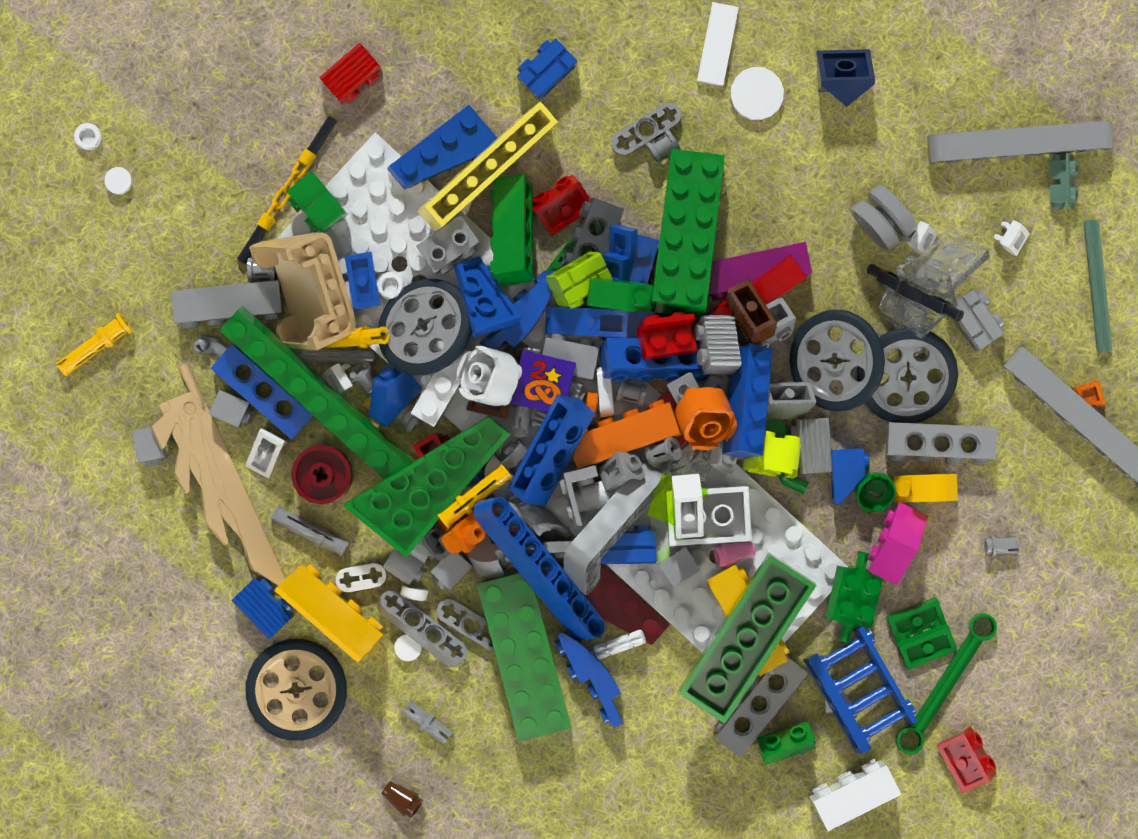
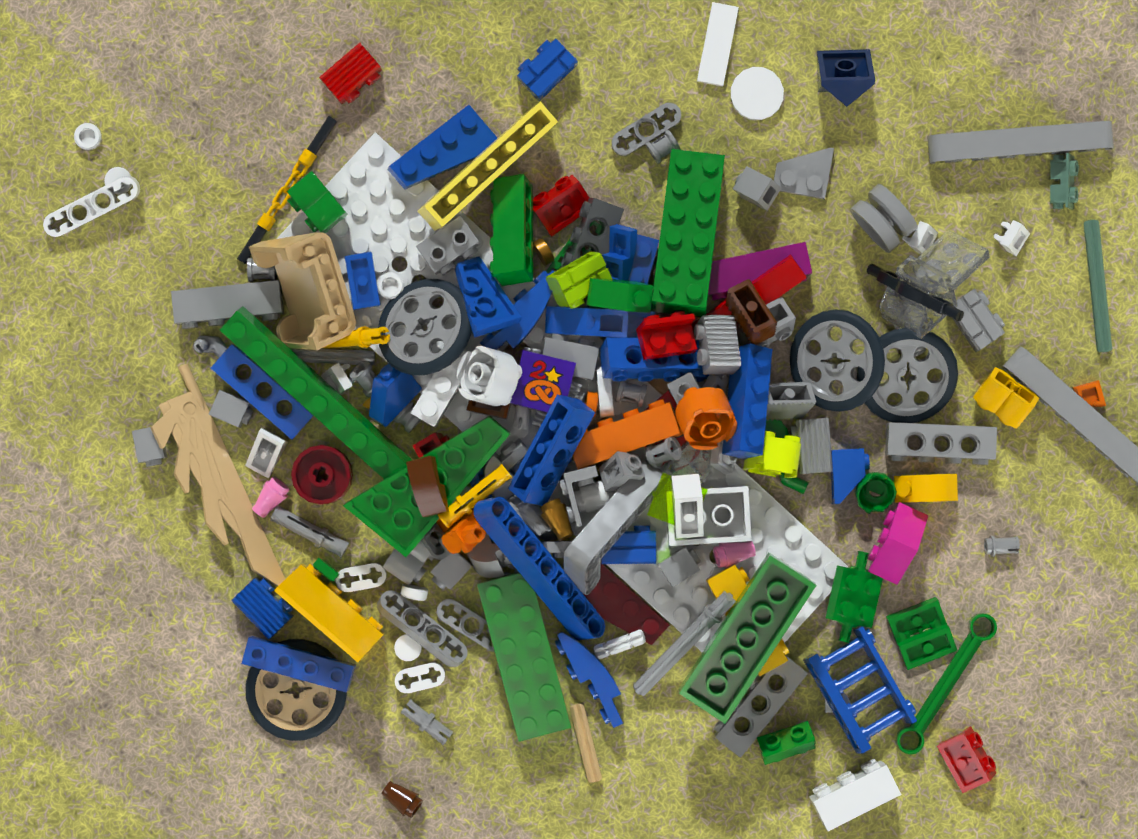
(90, 203): none -> white beam
(103, 338): yellow pin -> none
(271, 496): none -> bright pink cone
(298, 664): none -> blue brick
(326, 569): none -> green tile
(418, 671): none -> white beam
(426, 487): none -> reddish brown slope
(543, 251): none -> pearl gold tile
(557, 518): none -> pearl gold cone
(585, 743): none -> tan axle
(711, 615): none -> light grey axle
(756, 188): none -> light grey brick
(805, 174): none -> light grey wing
(1005, 398): none -> yellow brick

